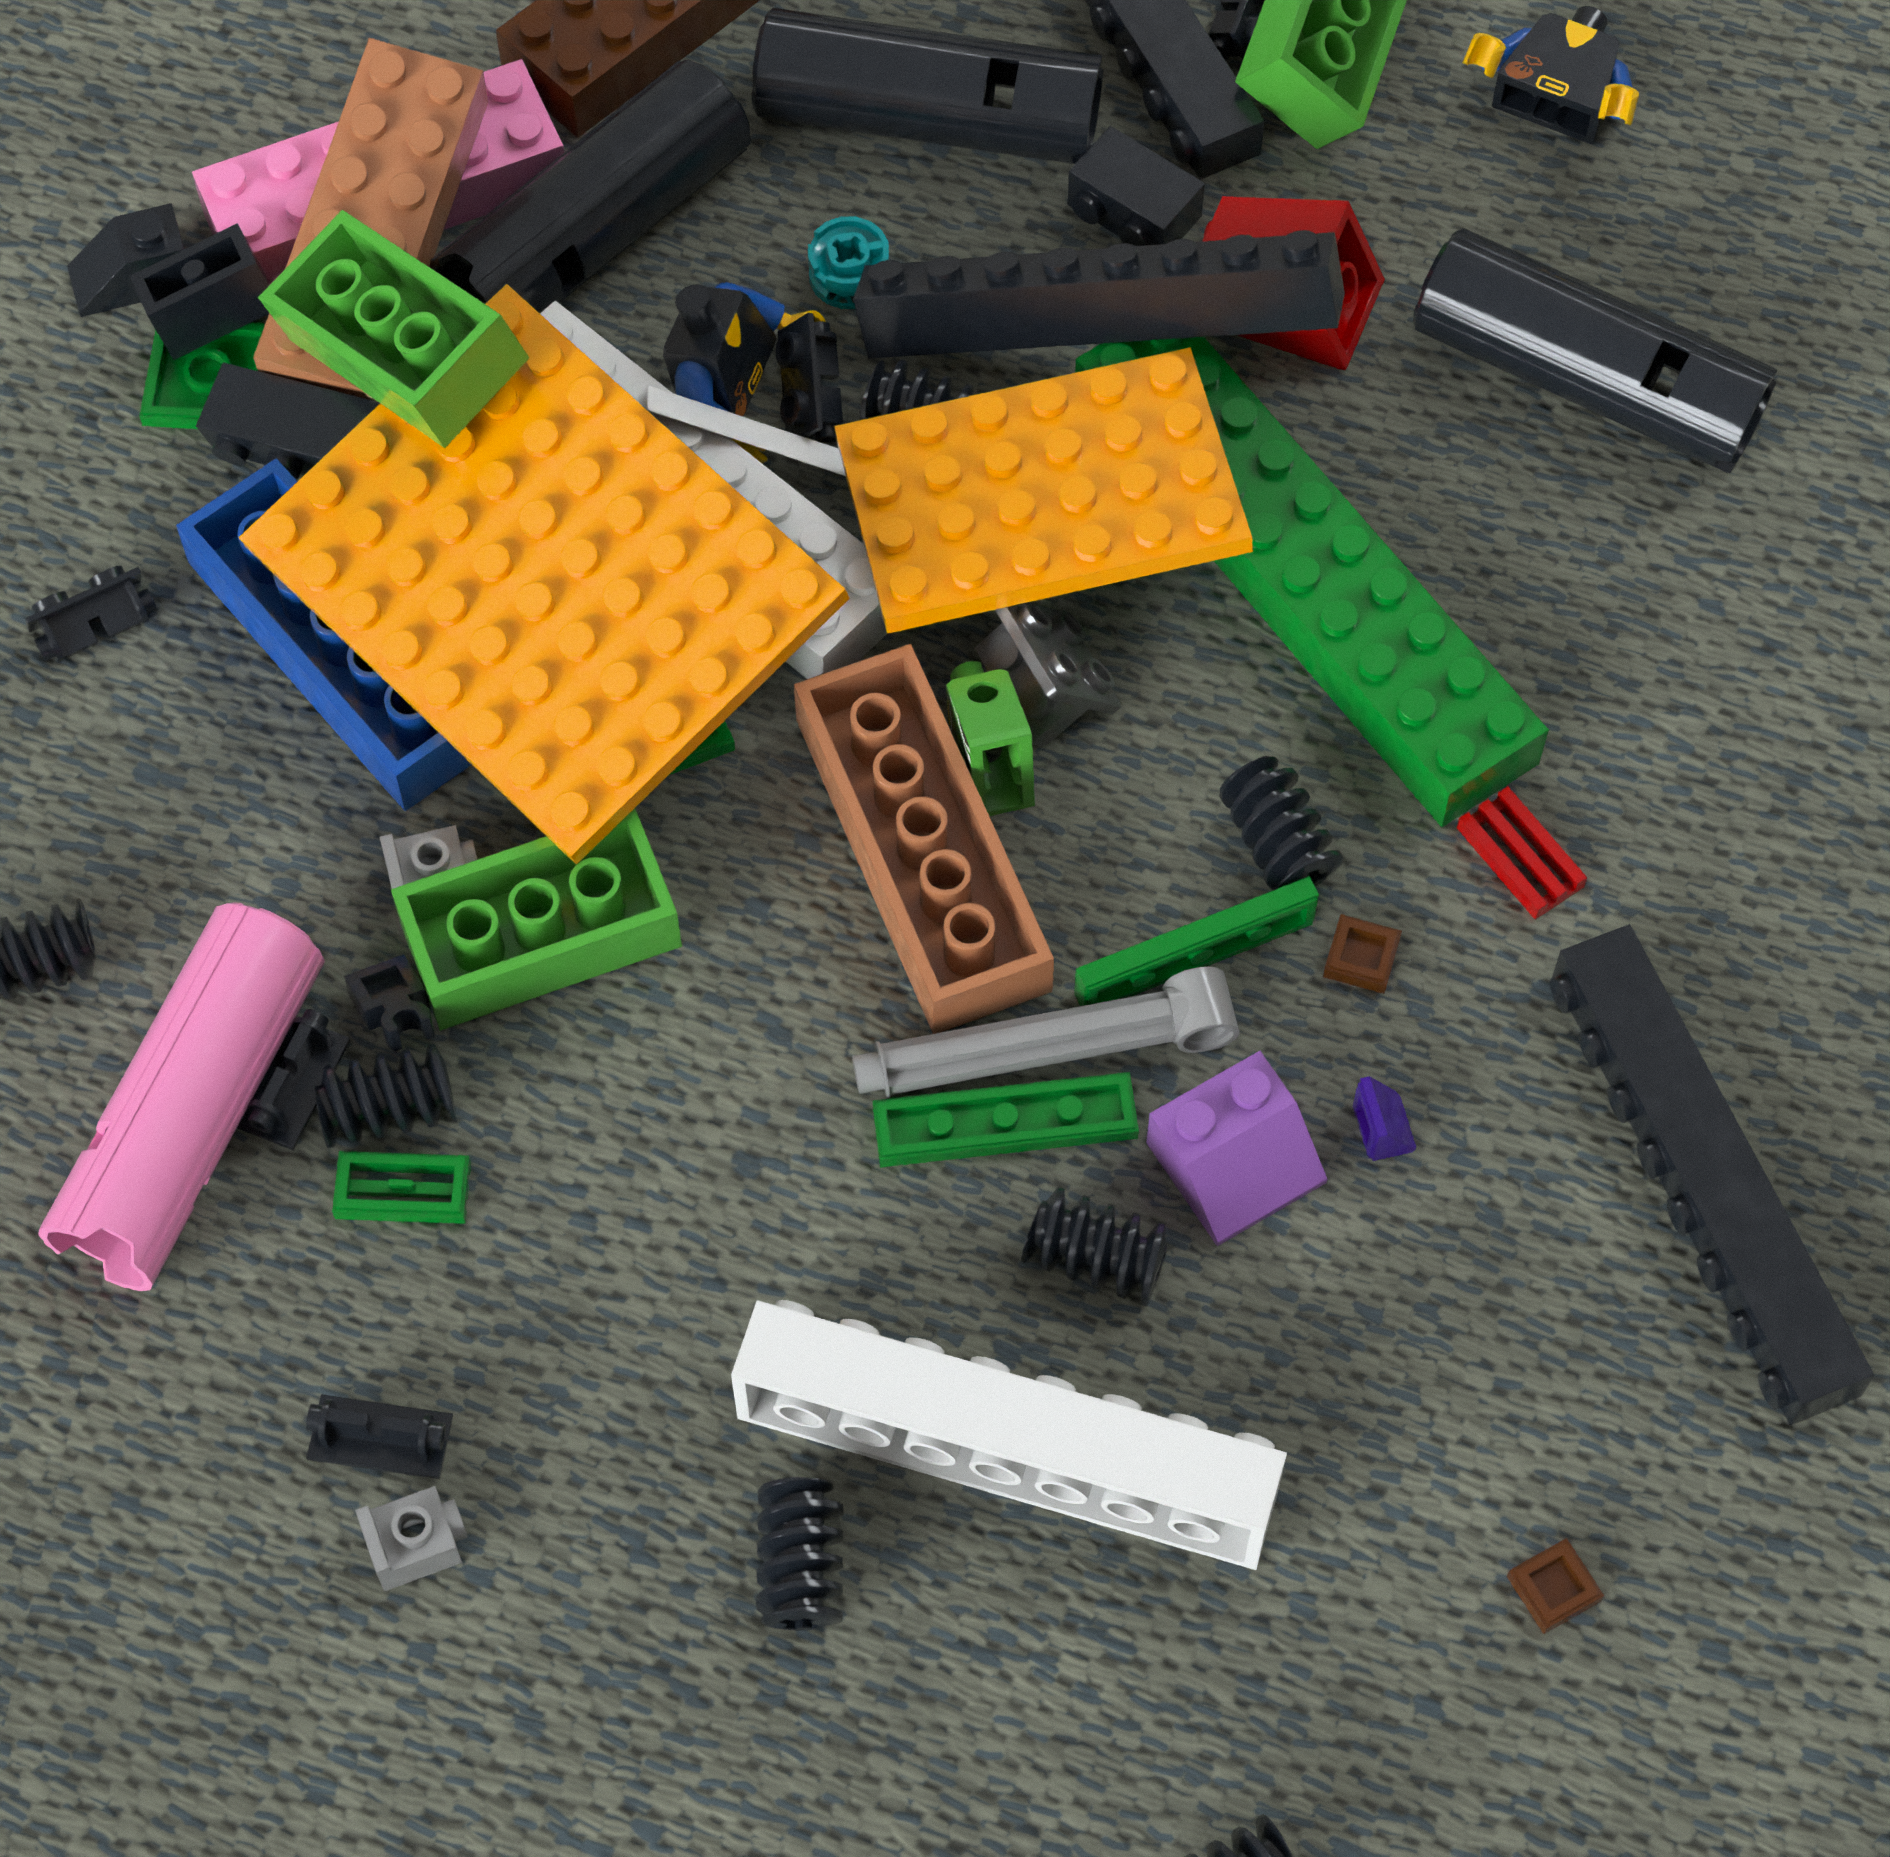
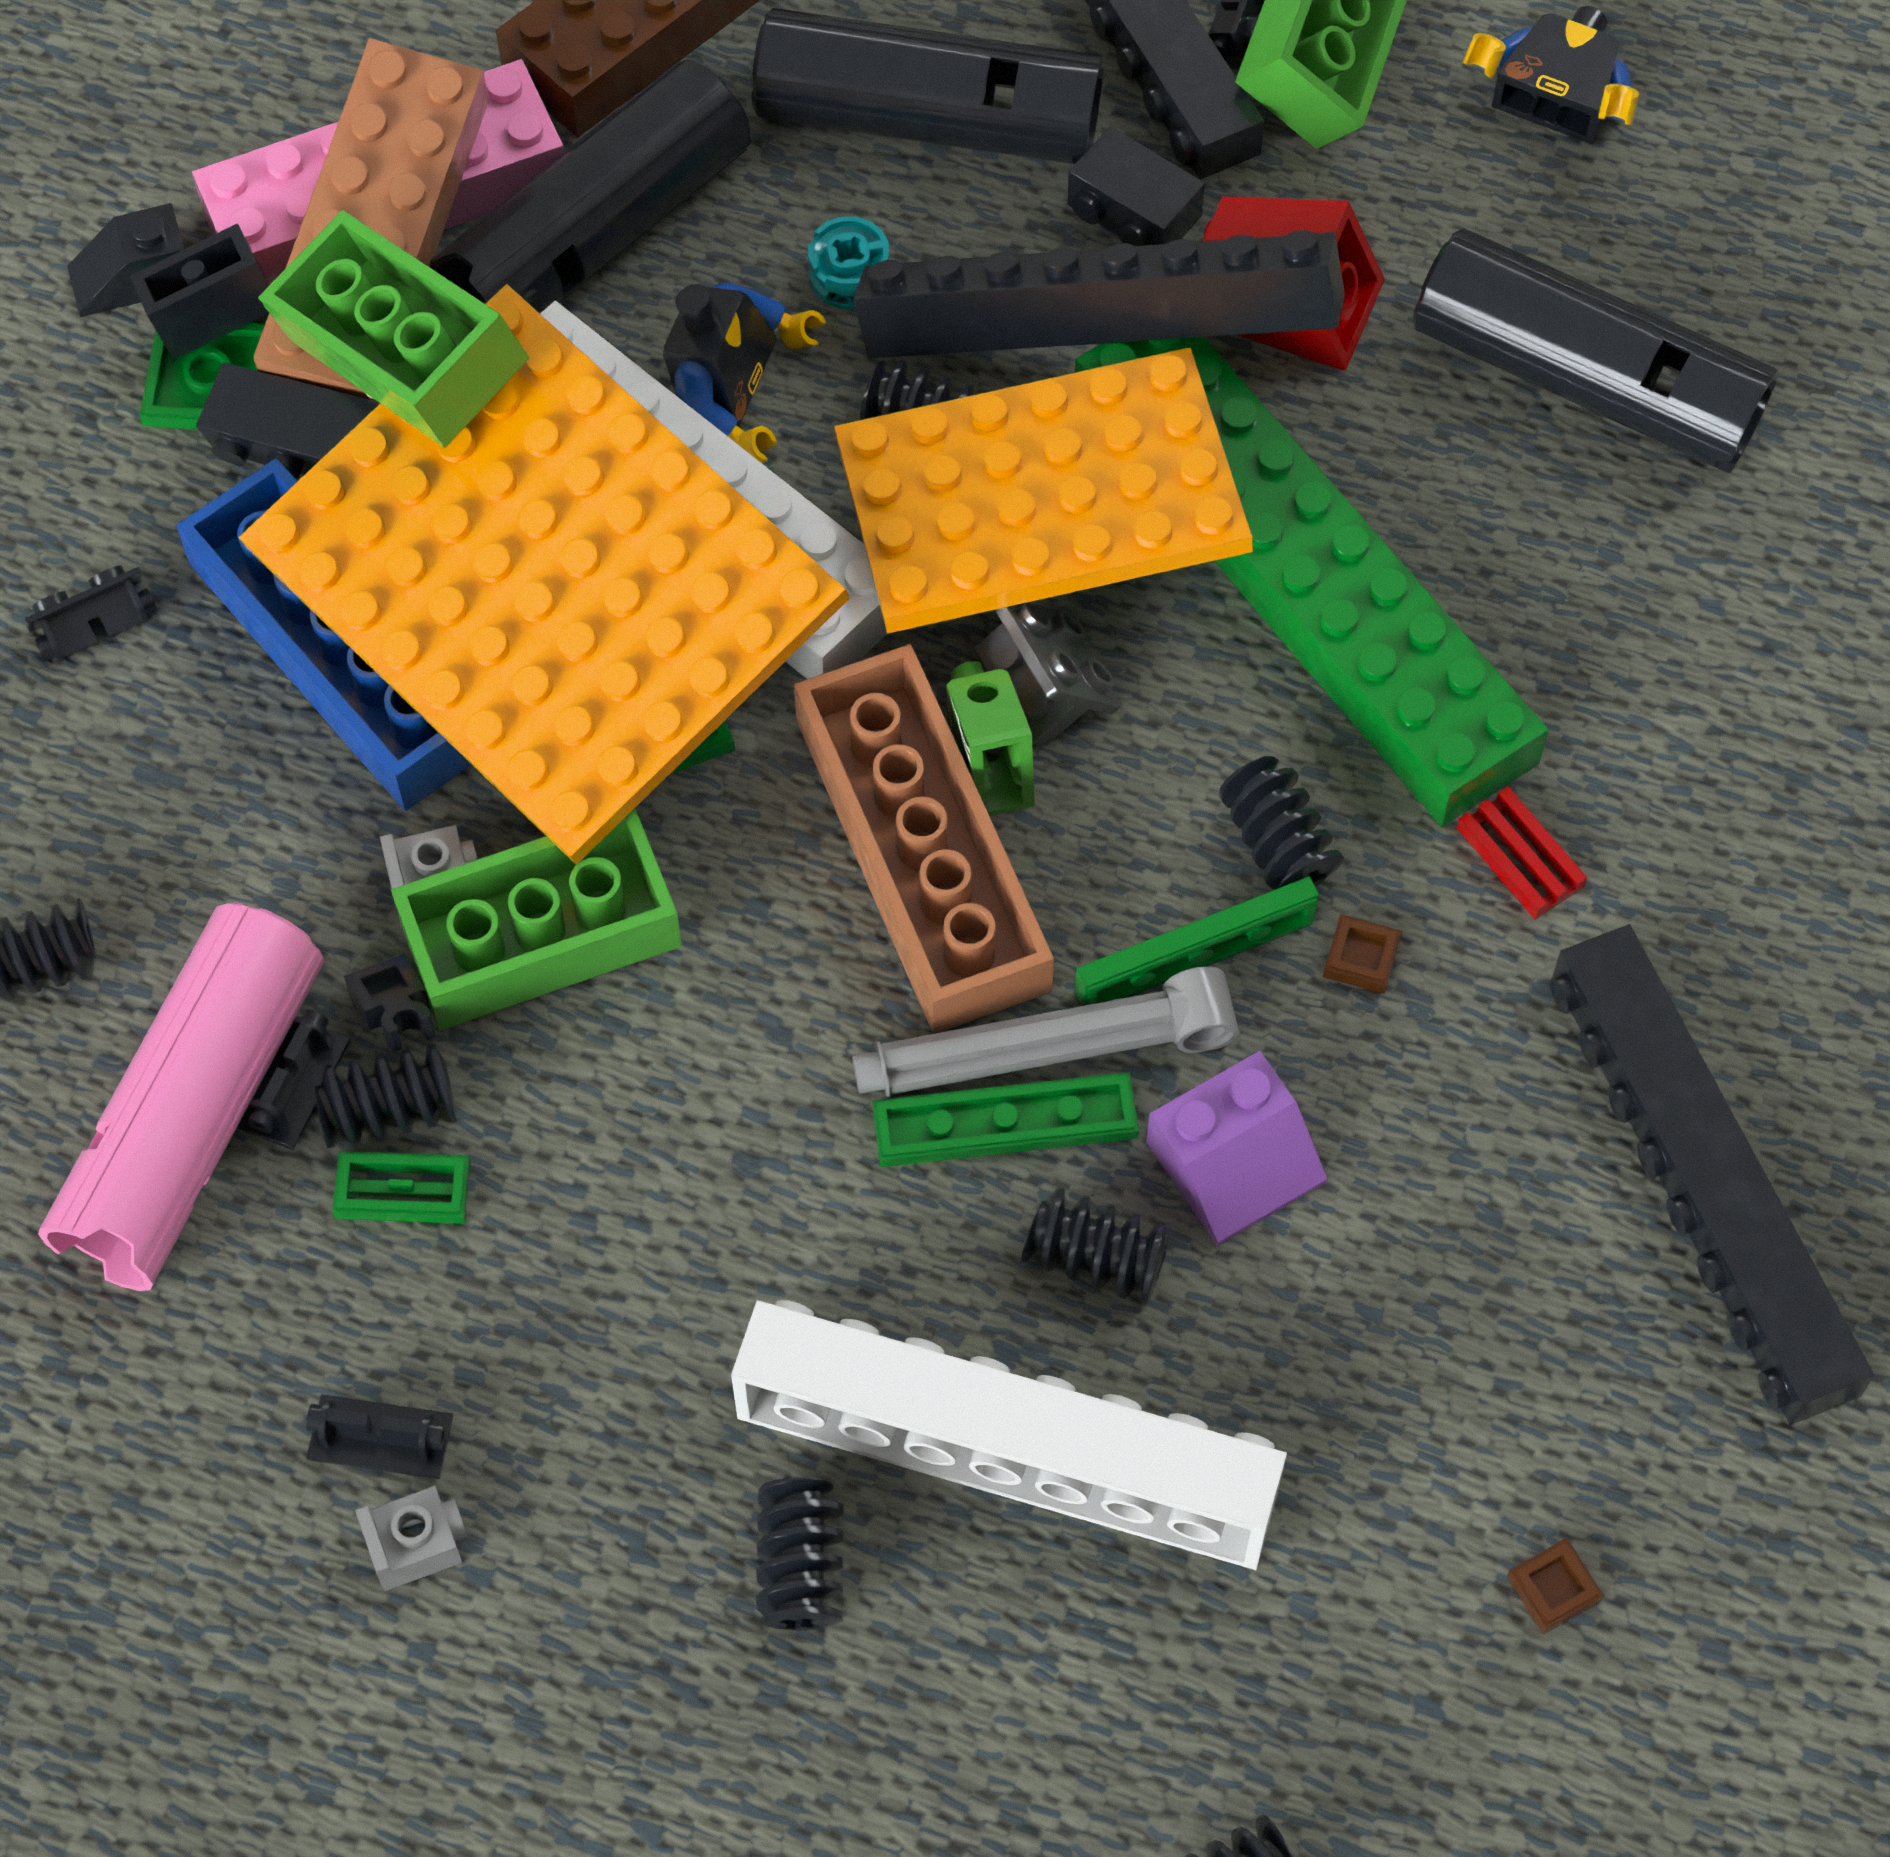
(744, 430): white sticker -> none
(805, 356): black hinge -> none
(1382, 1120): dark purple slope -> none

